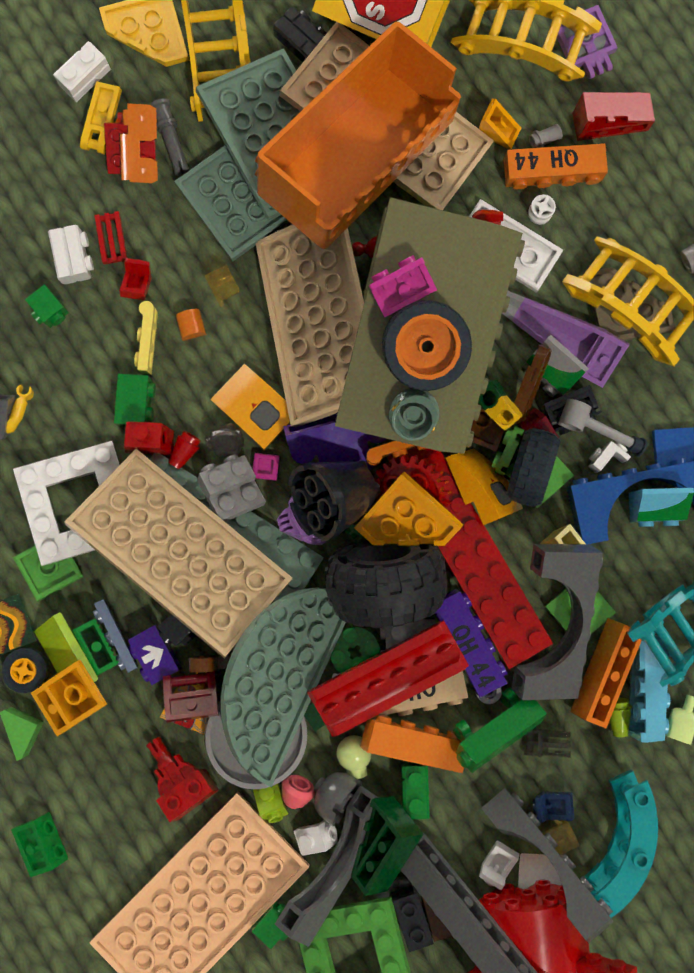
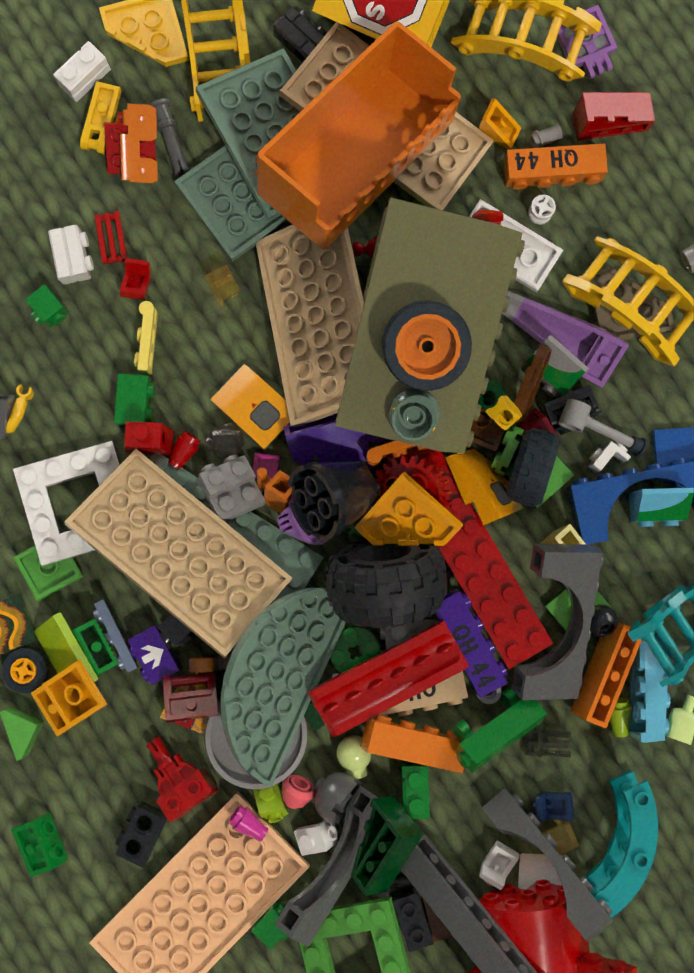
(144, 835): none -> black brick
(190, 324): orange brick -> none
(247, 823): none -> dark pink cone
(275, 489): none -> orange brick
(402, 286): dark pink bracket -> none
(603, 621): none -> black piece

